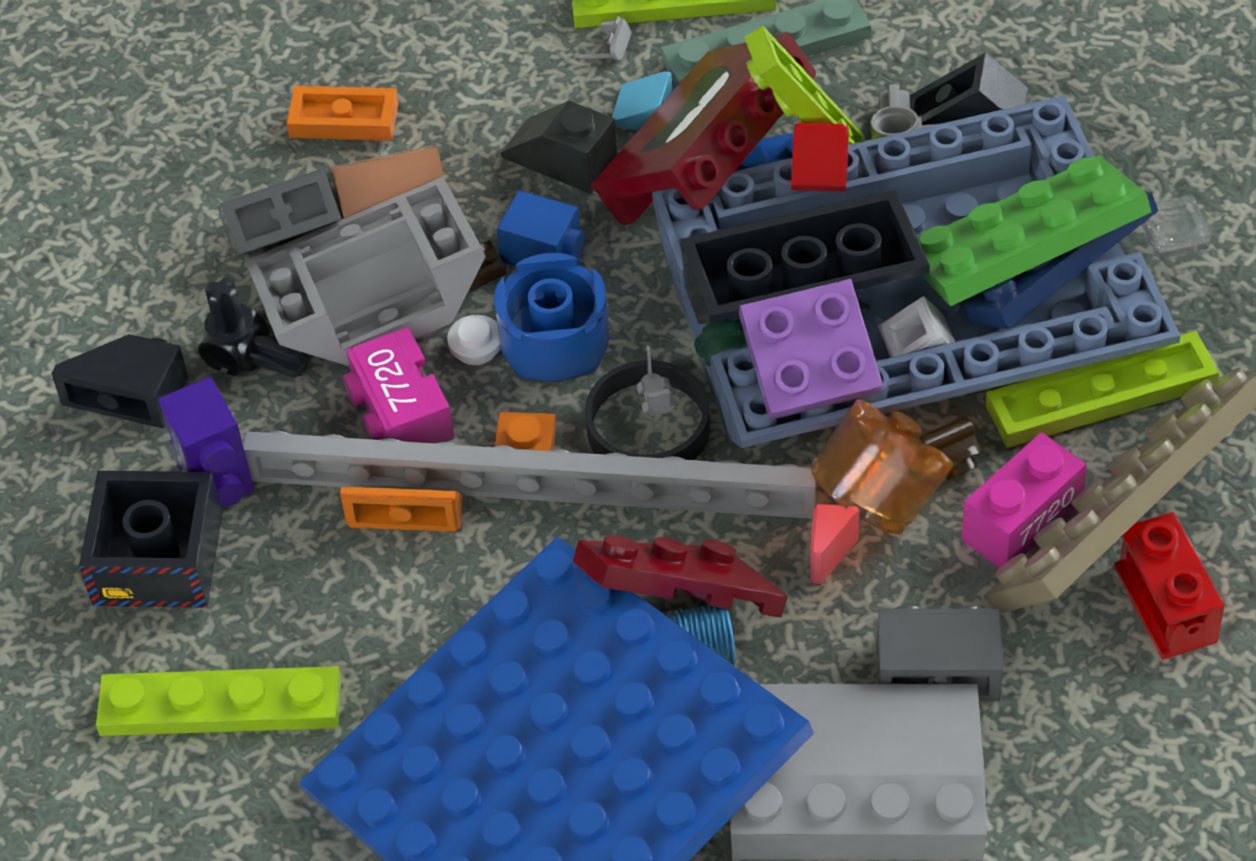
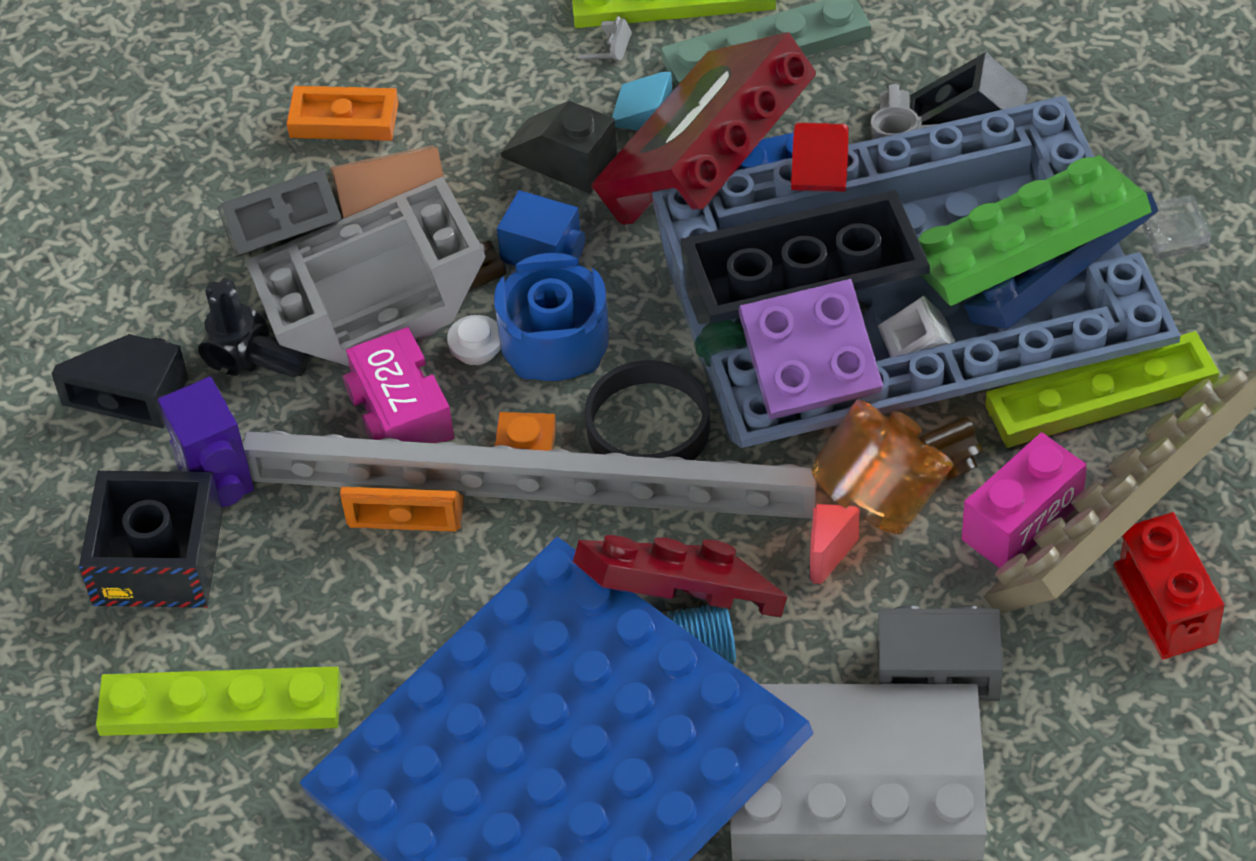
(655, 393): light grey piece -> none
(791, 85): lime plate -> none

